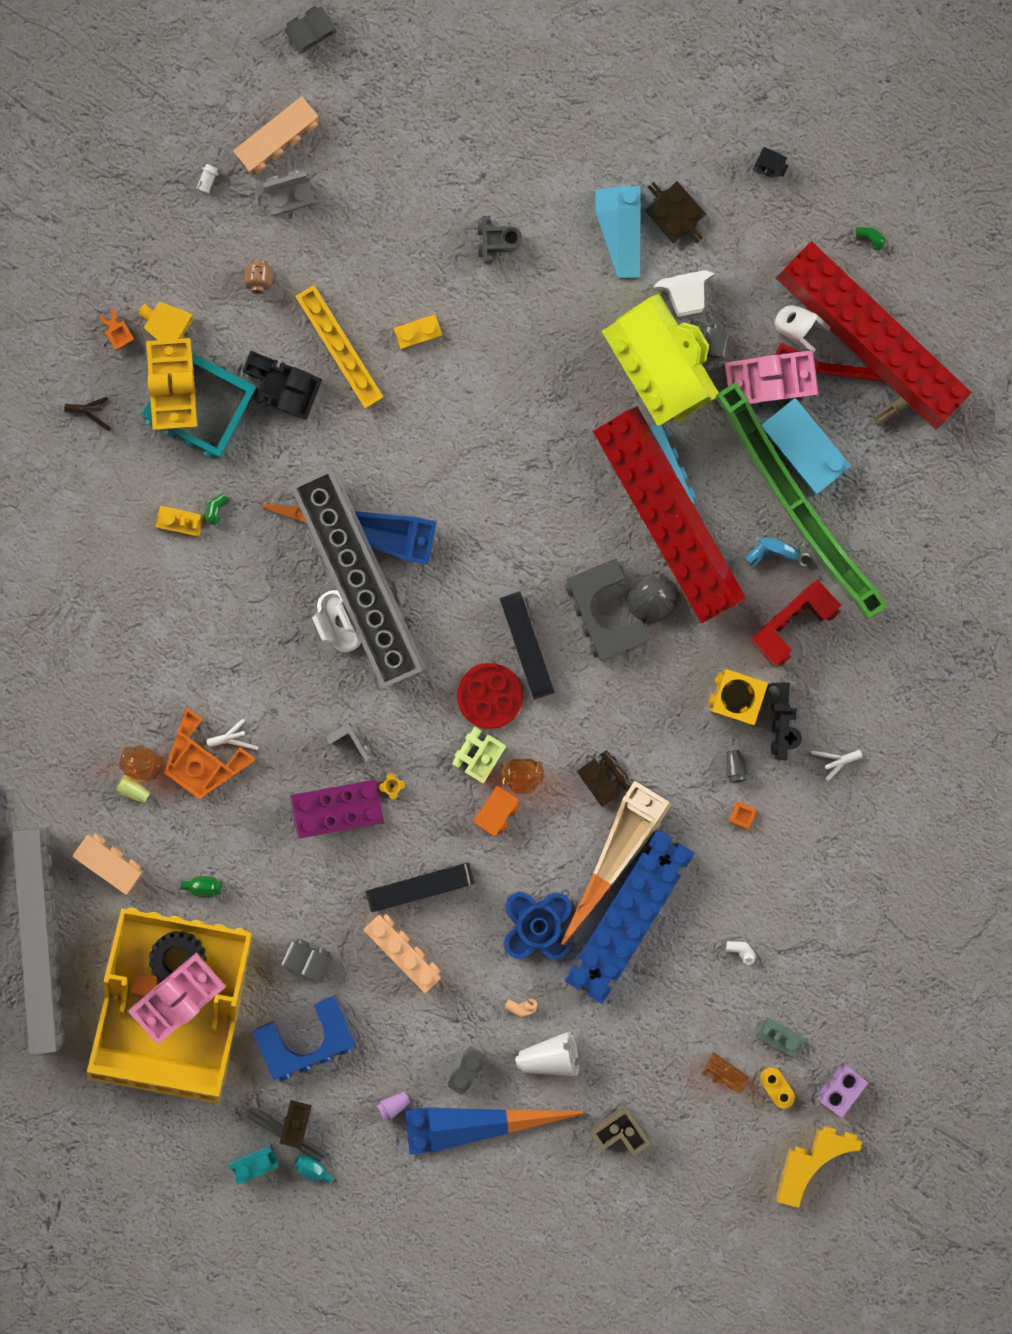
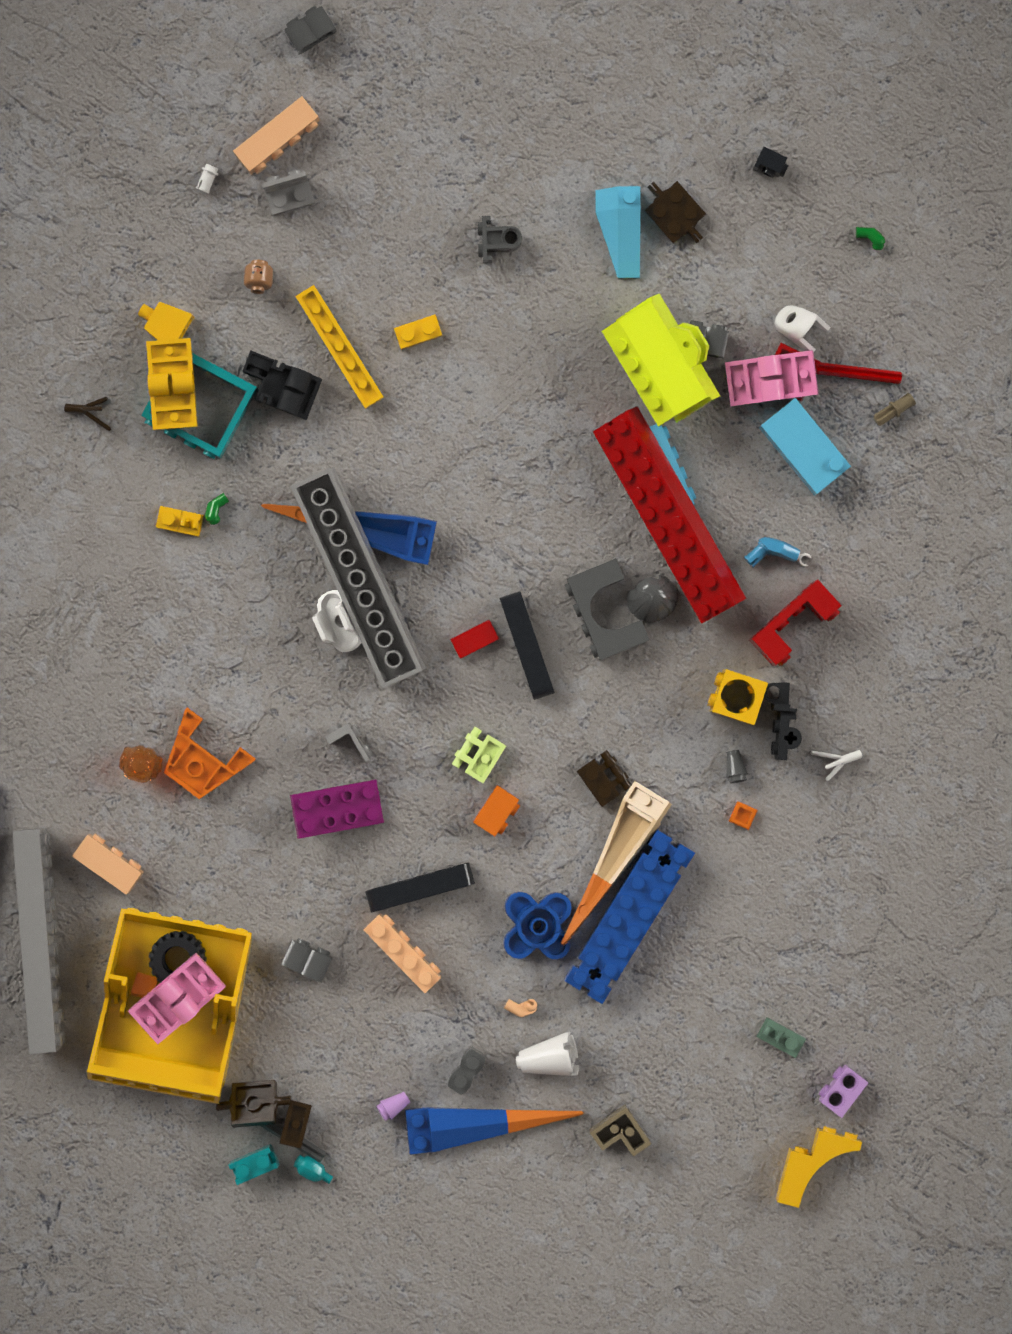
(118, 332): orange plate -> none
(132, 790): yellowish green cone -> none
(203, 886): green plant -> none
(227, 738): white plant -> none
(253, 1103): none -> dark brown plate
(283, 1061): blue arch -> none
(398, 785): yellow plate -> none
(474, 639): none -> red tile
(489, 695): red tile -> none
(522, 775): clear orange hair -> none
(686, 291): white piece -> none
(726, 1072): clear orange plate -> none
(743, 949): white arm -> none
(777, 1088): yellow plate -> none
(820, 540): bright green arch -> none
(874, 335): red piece -> none

